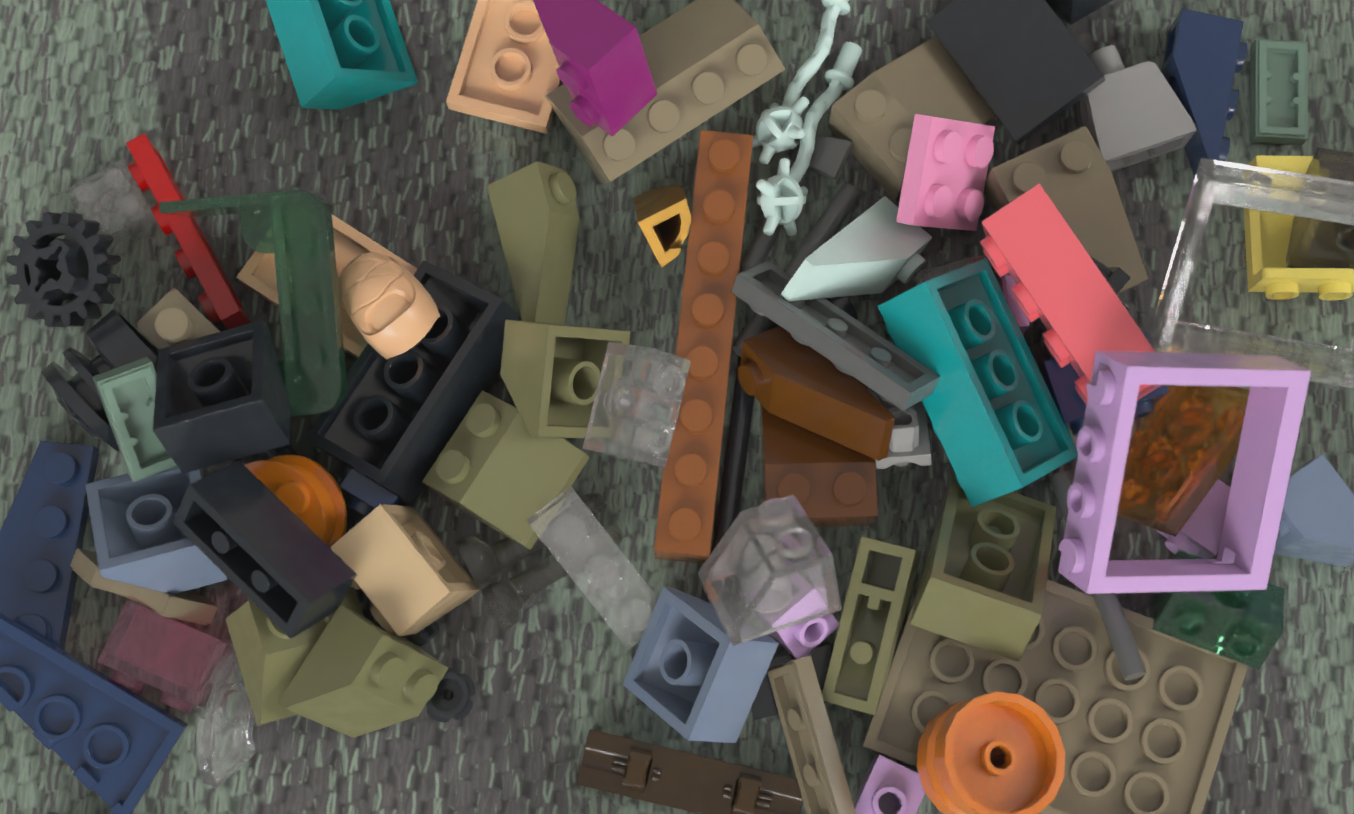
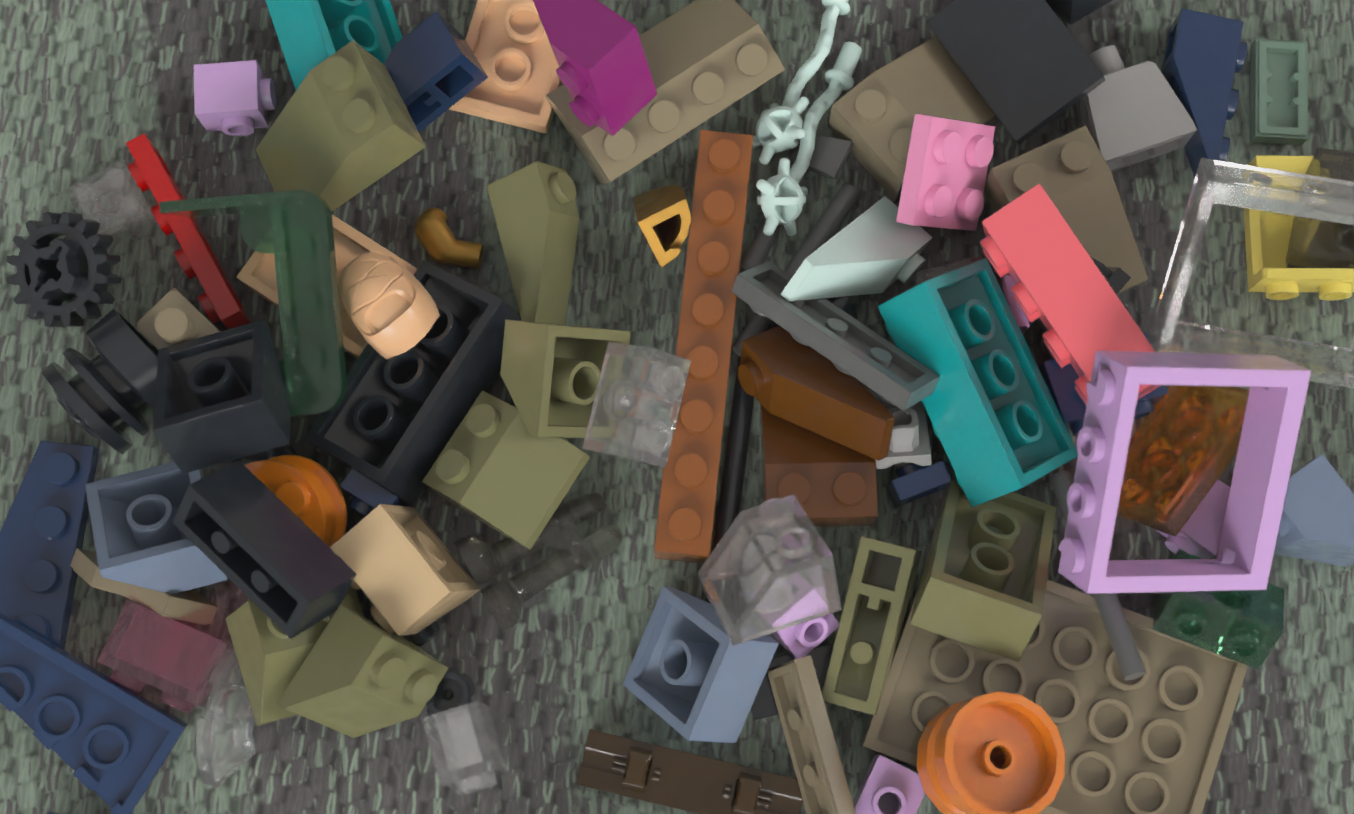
(129, 406): sand green plate -> none
(233, 97): none -> lavender brick
(340, 129): none -> olive slope
(433, 69): none -> dark blue slope
(441, 244): none -> pearl gold arm
(465, 747): none -> clear brick
(596, 565): clear plate -> none
(917, 482): none -> dark blue plate

